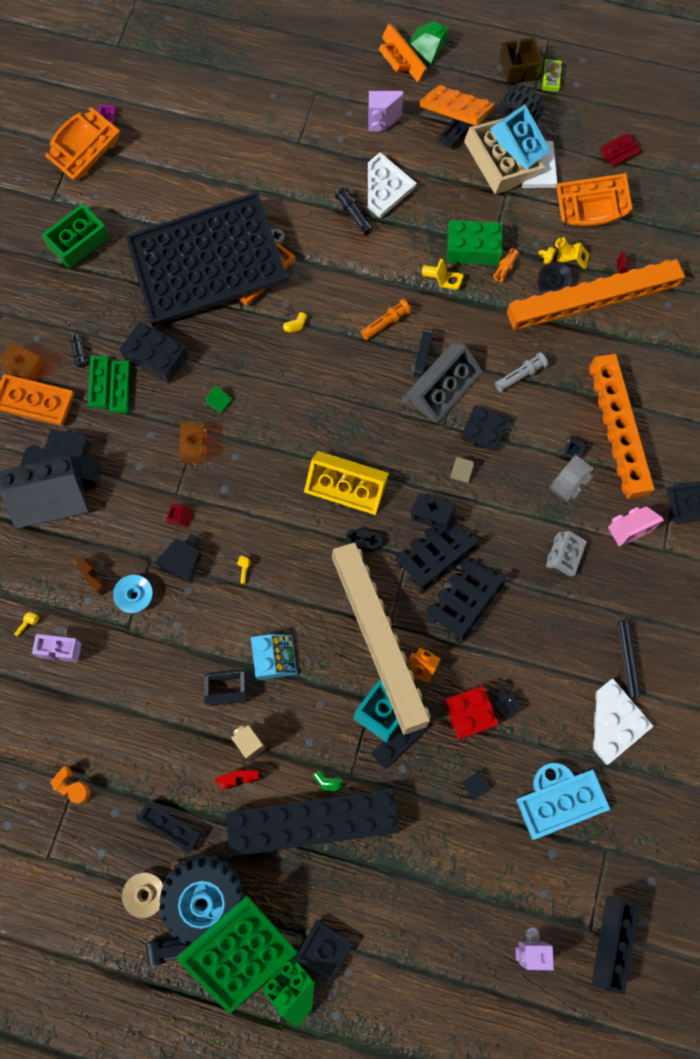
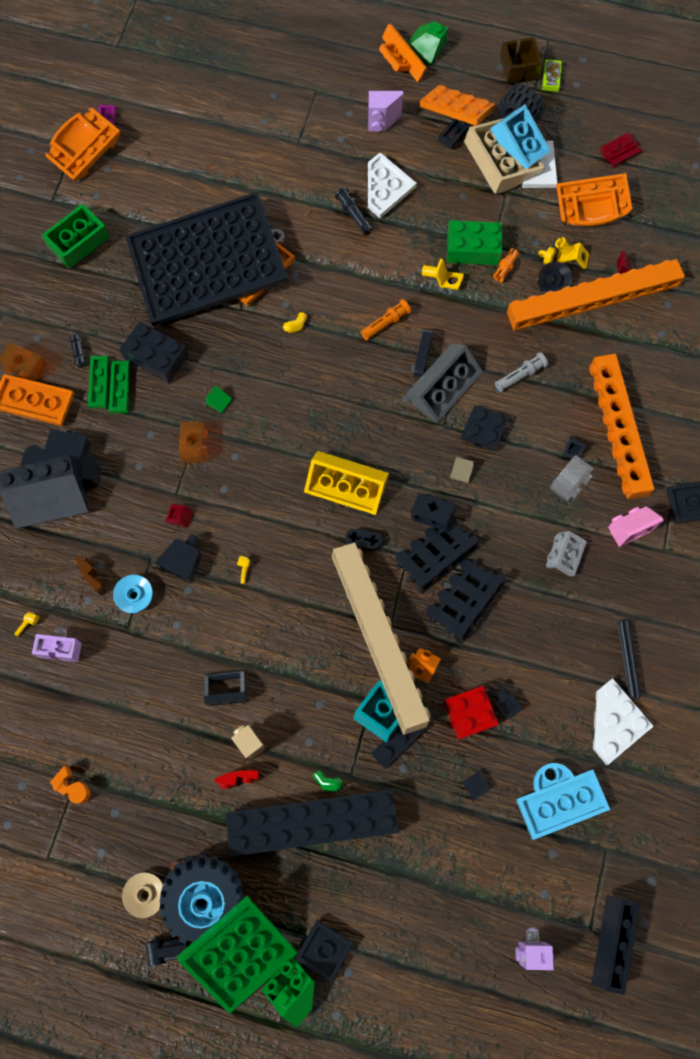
(168, 827): black plate -> none
(273, 656): medium azure slope -> none

